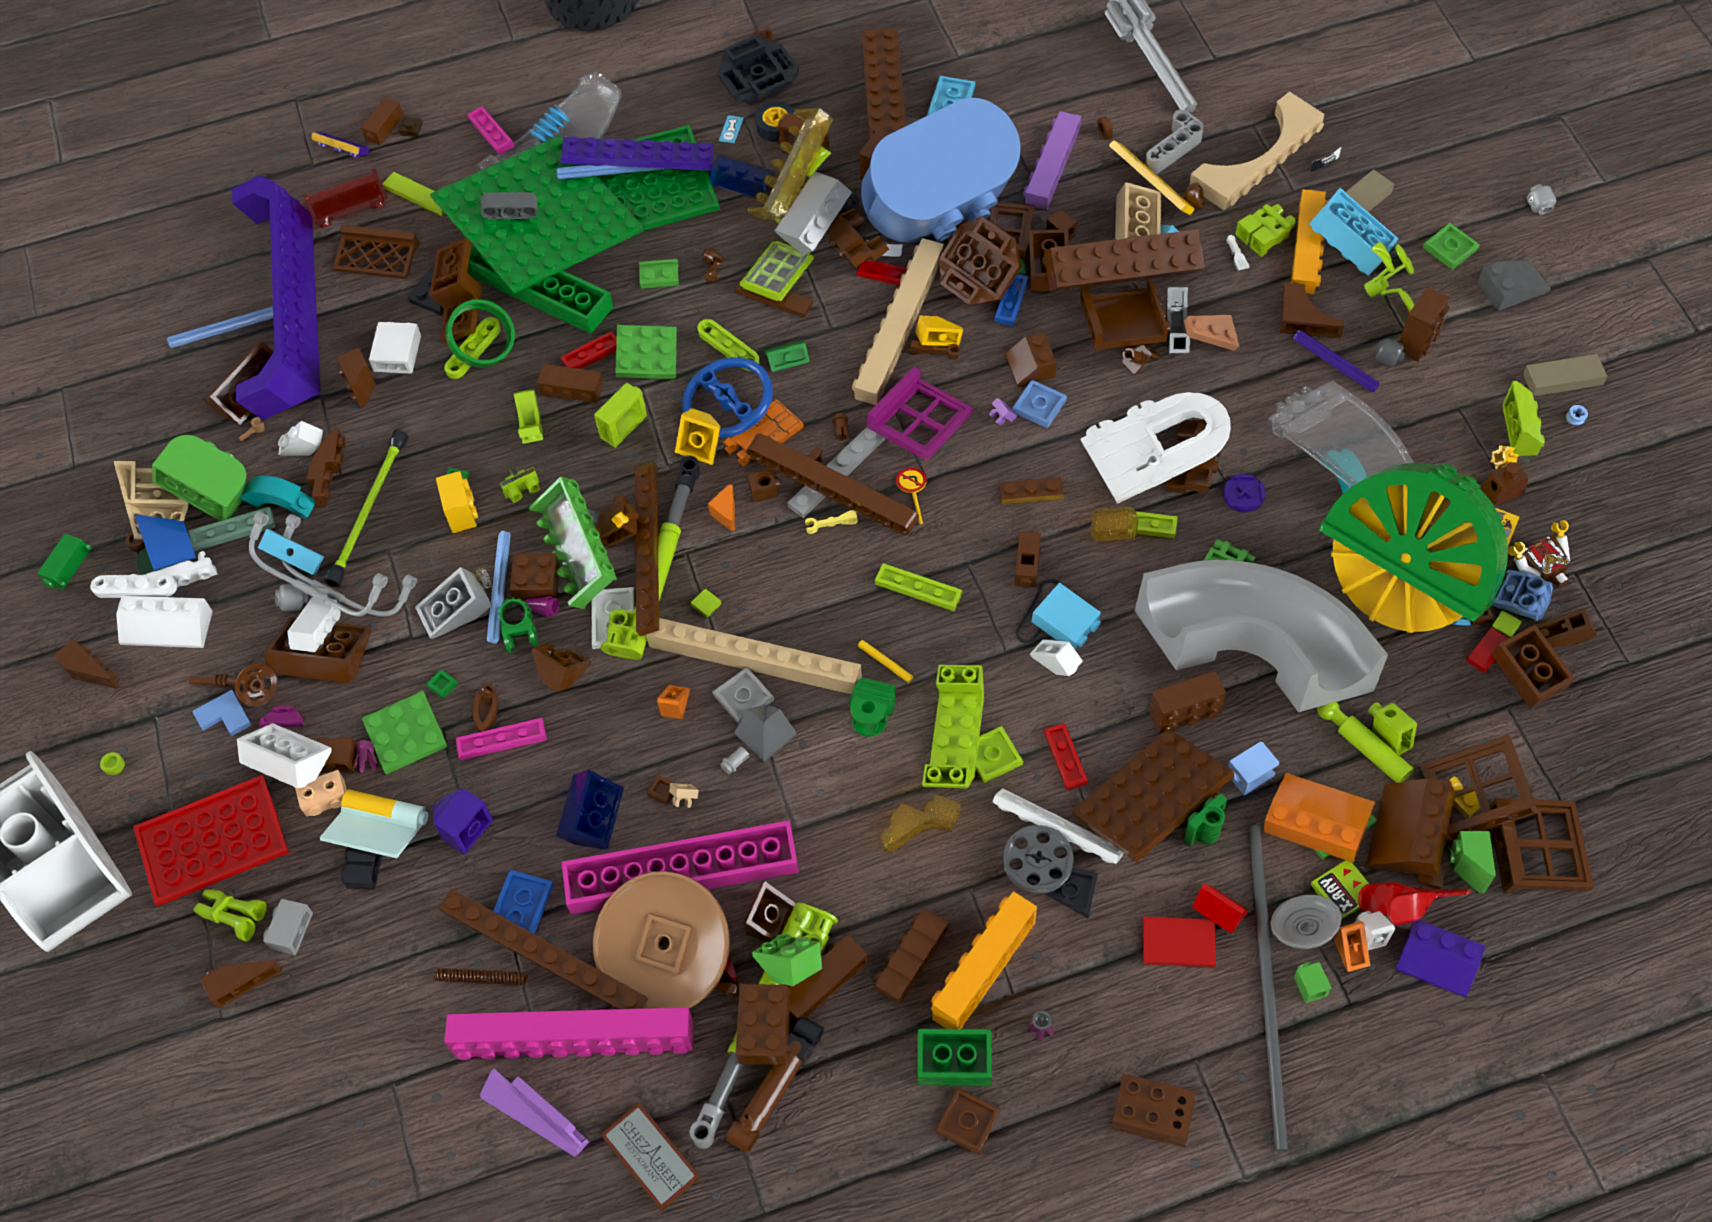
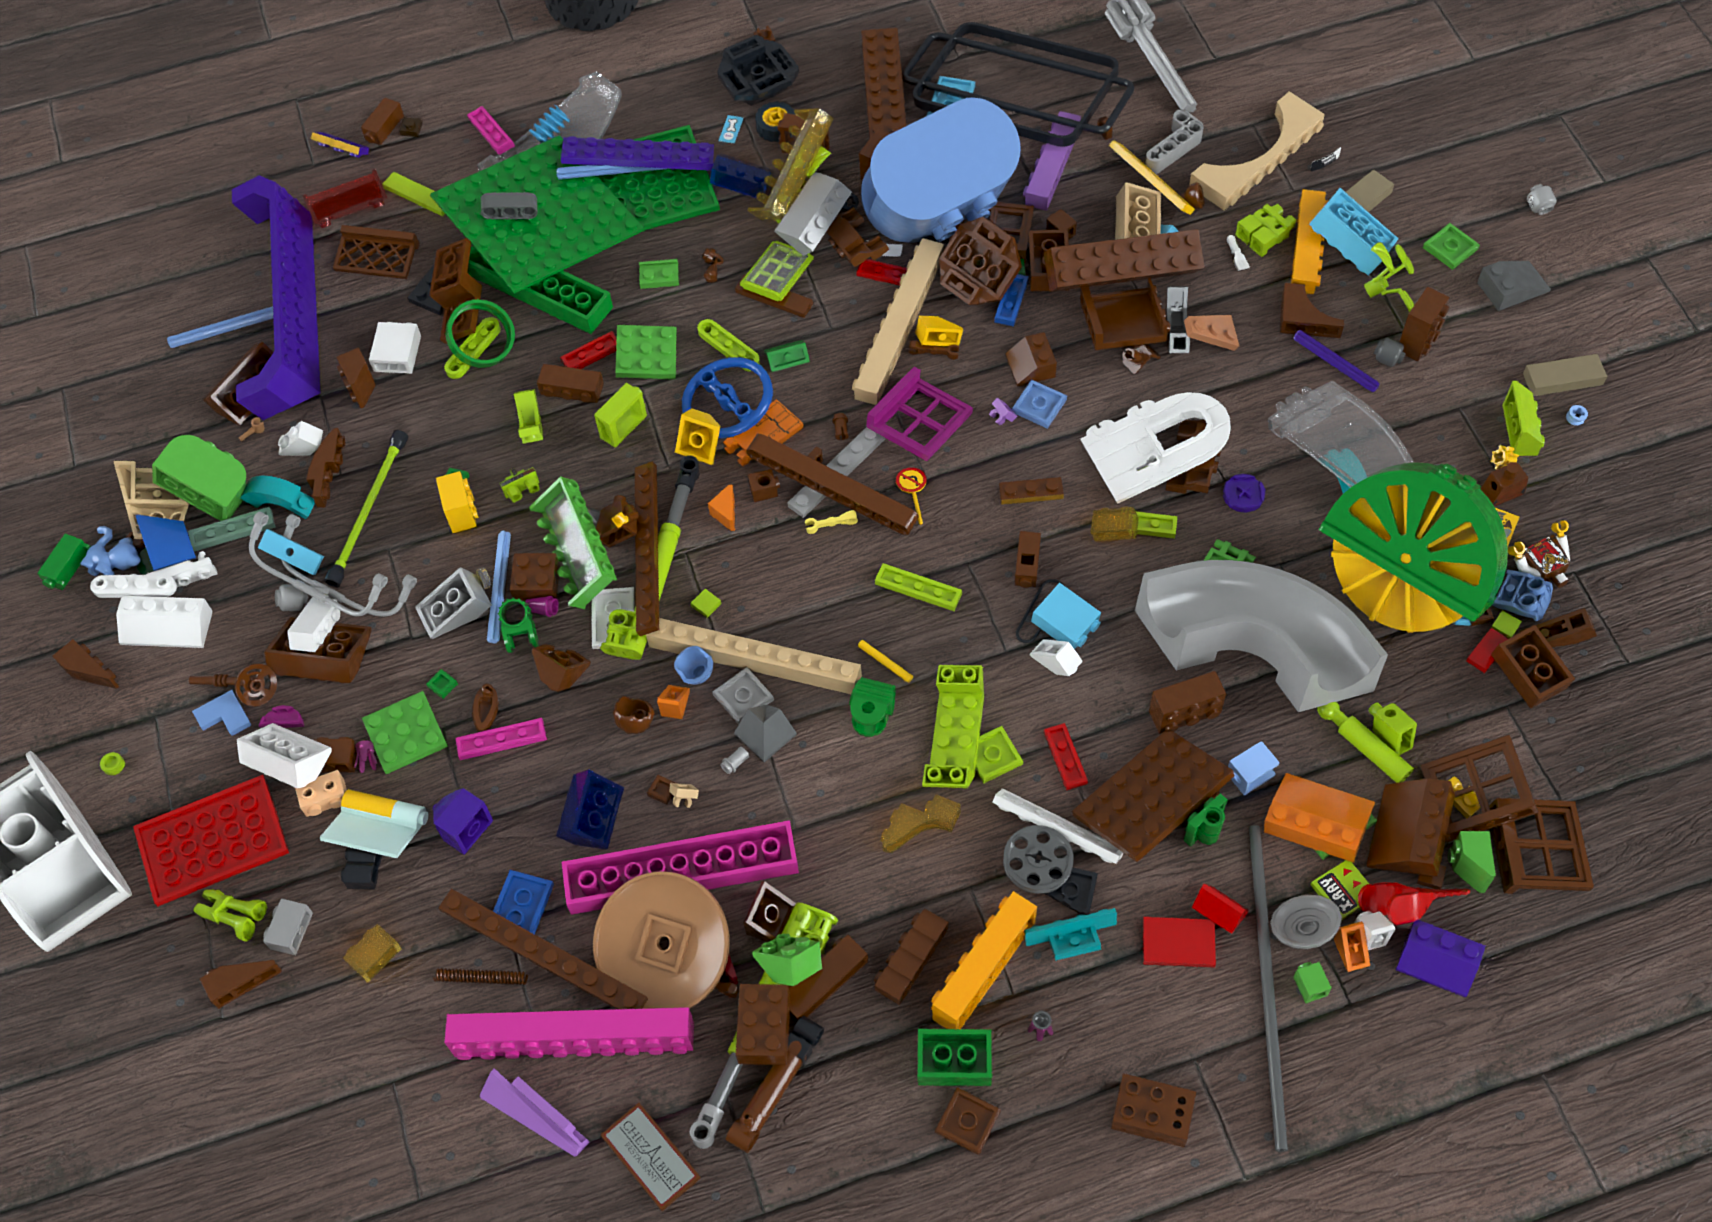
(120, 557): none -> medium blue animal
(371, 953): none -> clear yellow brick
(633, 715): none -> reddish brown hair
(694, 665): none -> medium blue helmet
(1033, 42): none -> black bar
(1072, 935): none -> teal bracket

